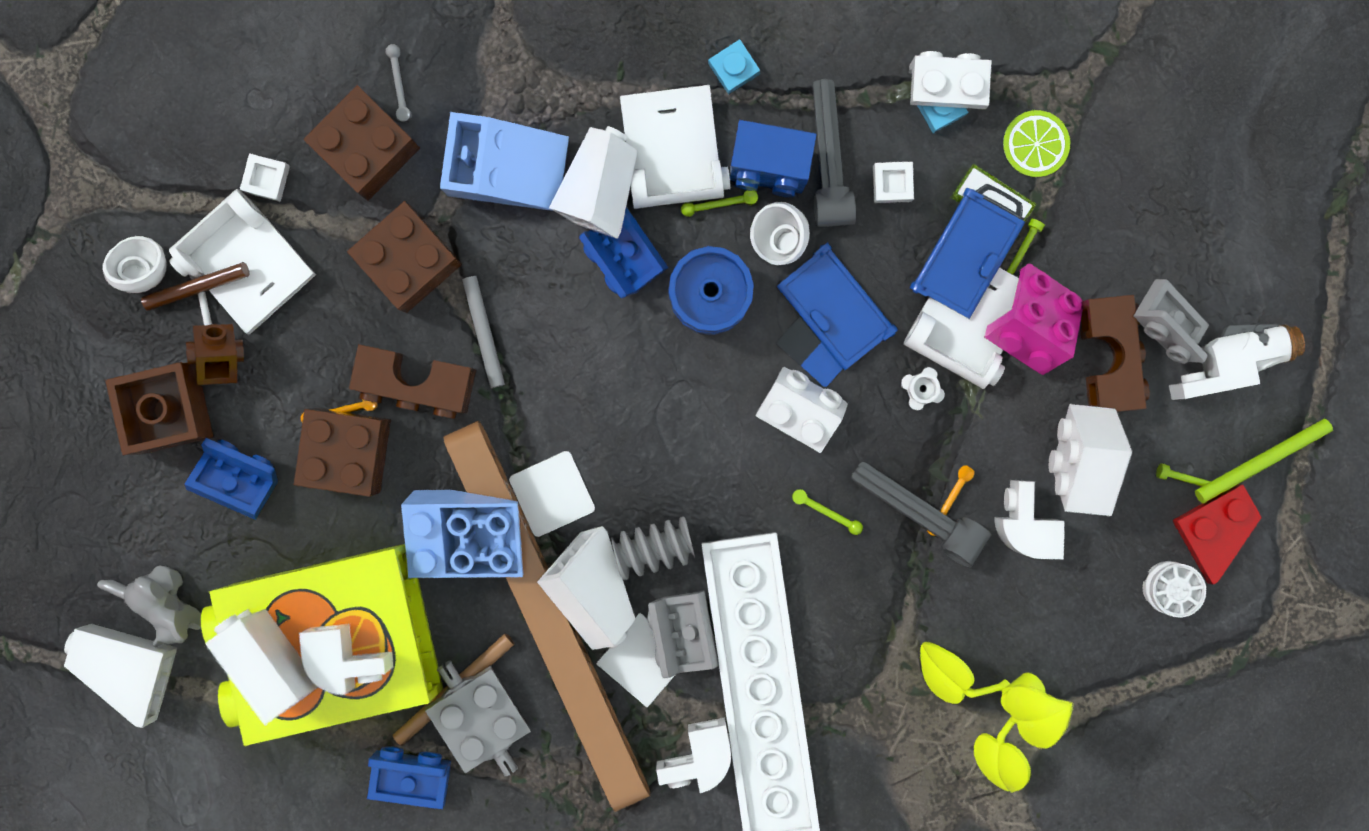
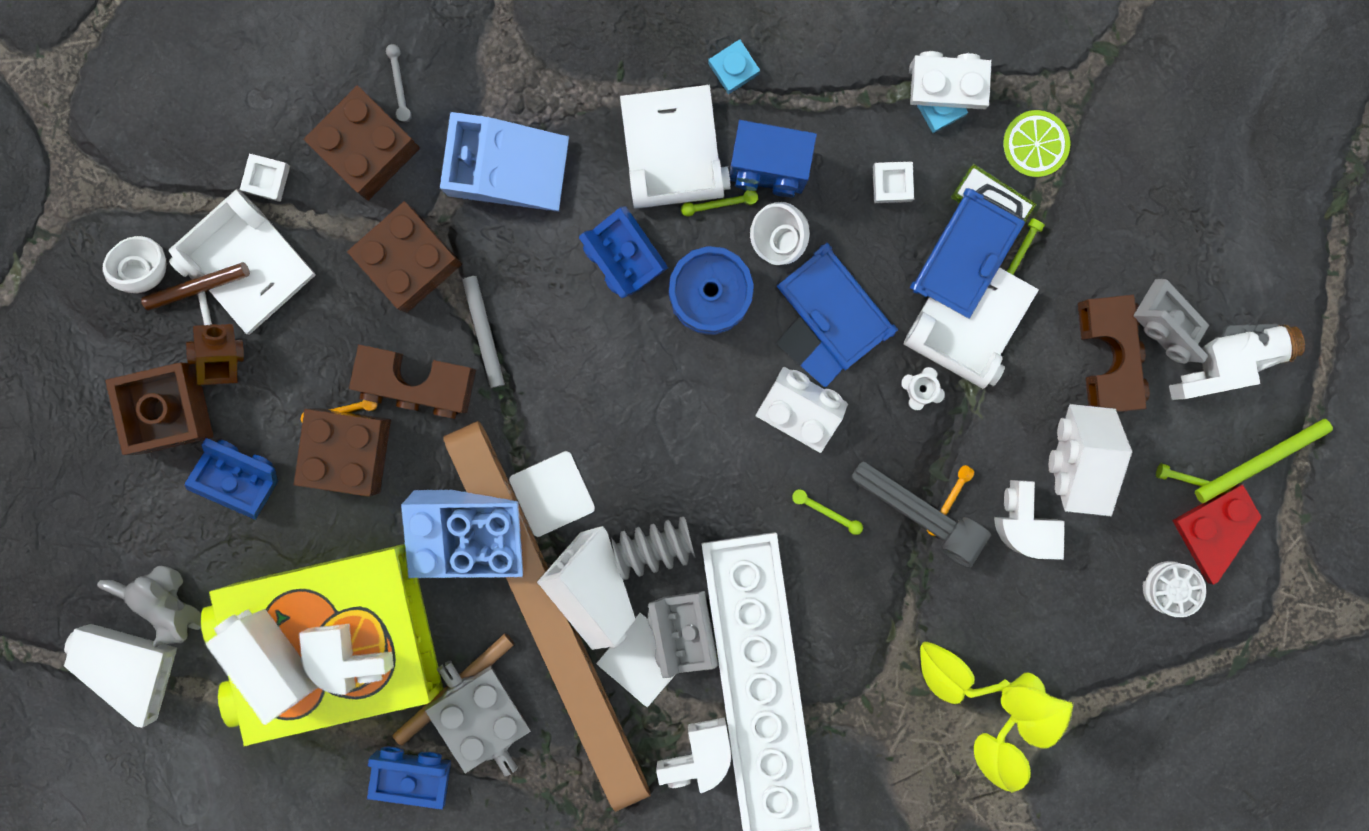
(598, 182): white slope -> none
(833, 202): dark grey axle -> none
(1041, 324): dark pink bracket -> none

